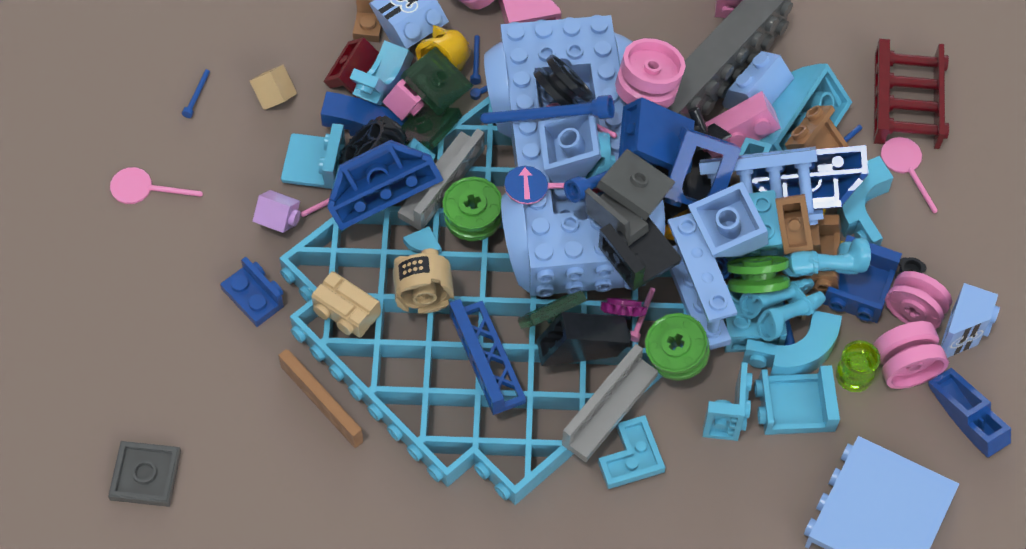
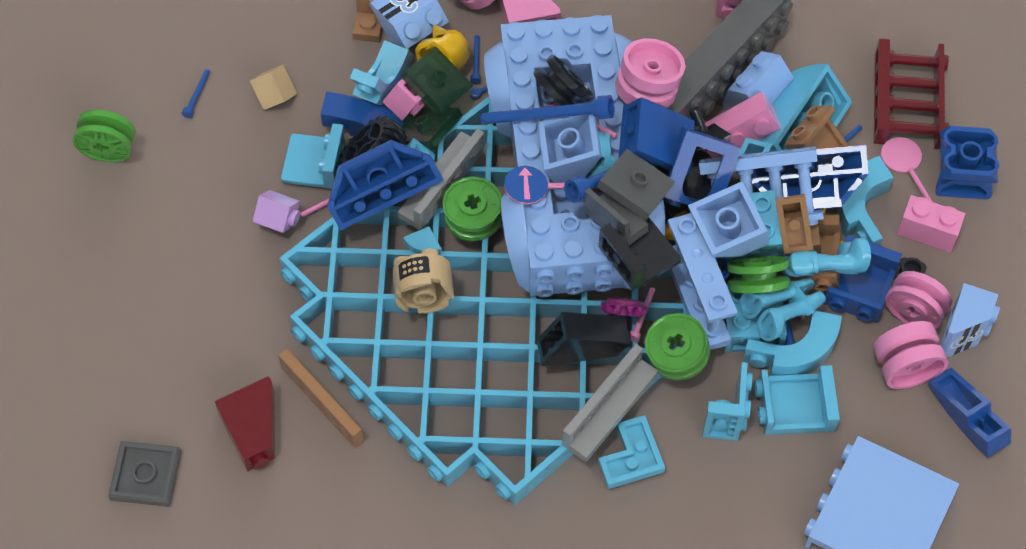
(104, 135): none -> bright green wheel
(134, 185): bright pink piece -> none
(251, 422): none -> dark red slope
(253, 292): blue bracket -> none
(345, 304): tan brick -> none
(357, 55): dark red panel -> none
(481, 359): blue fence -> none
(551, 310): clear green plate -> none
(857, 366): clear neon green wheel -> none
(931, 223): none -> bright pink brick
(967, 162): none -> blue piece

